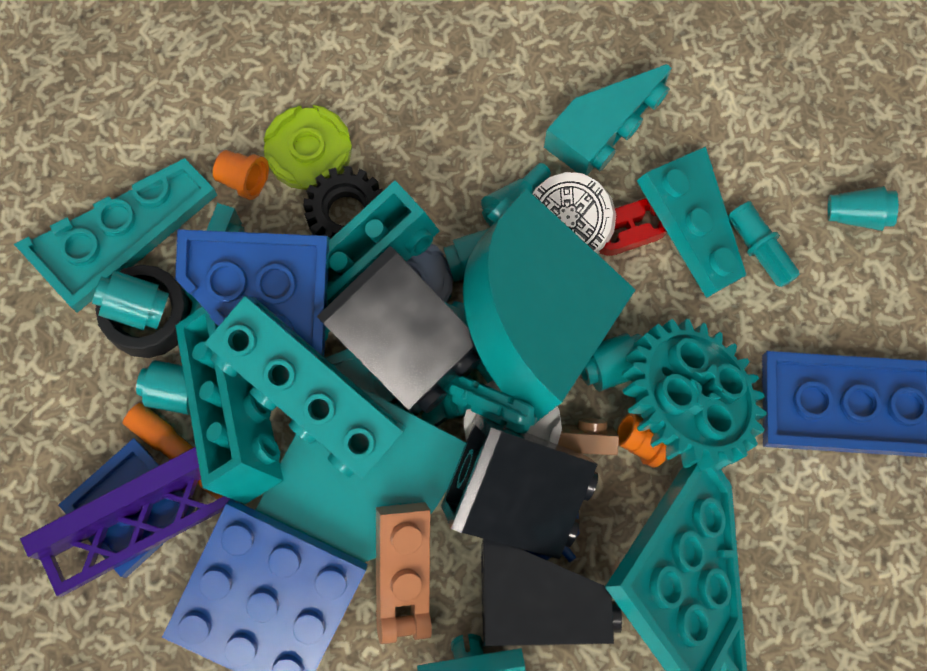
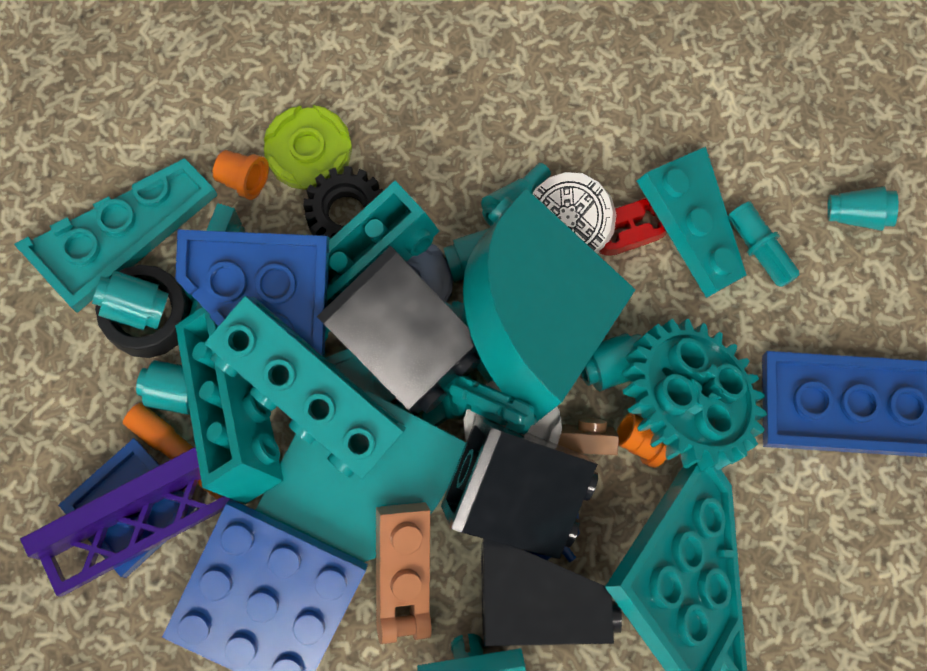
(596, 121): teal slope -> none

